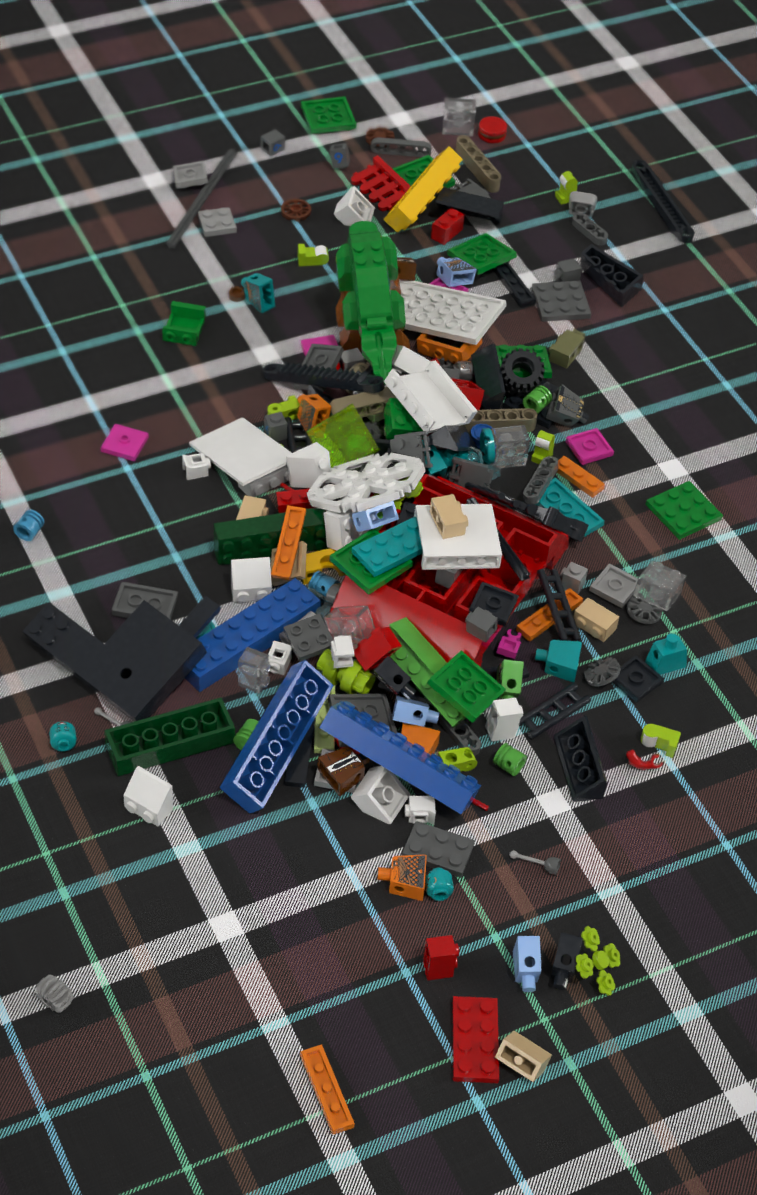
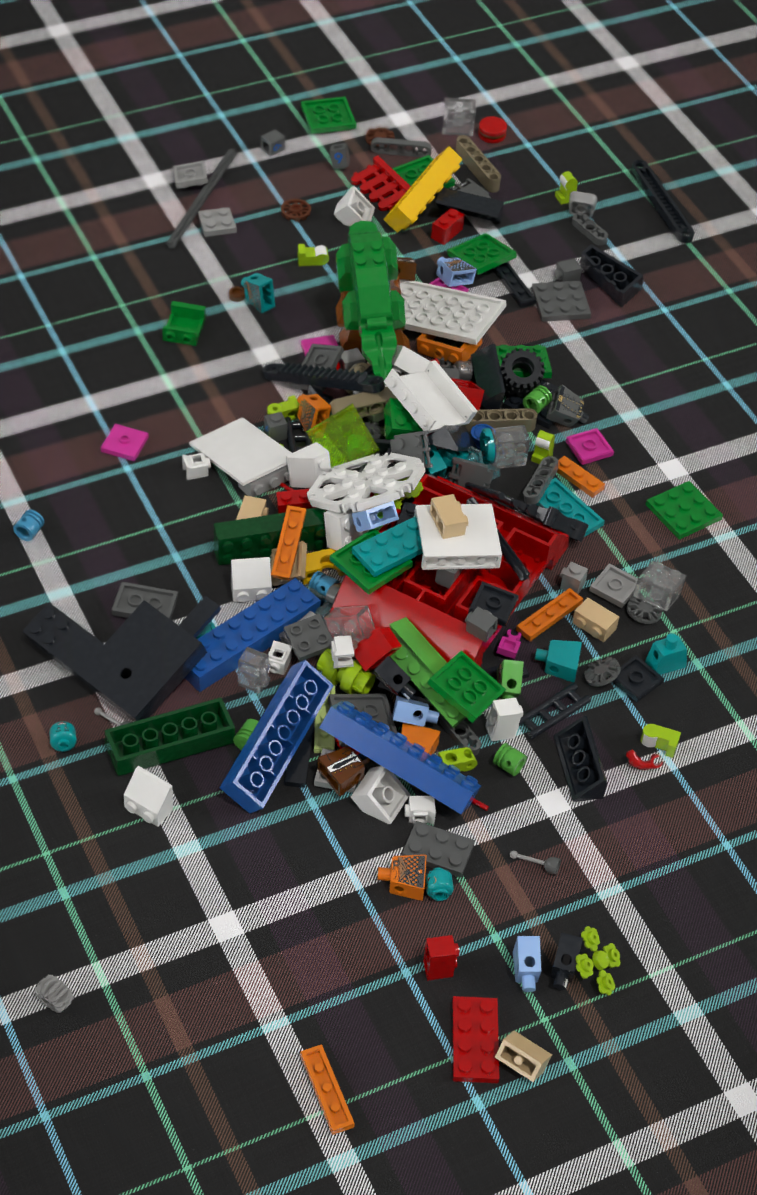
(558, 614): black bar -> none
(567, 347): olive brick -> none

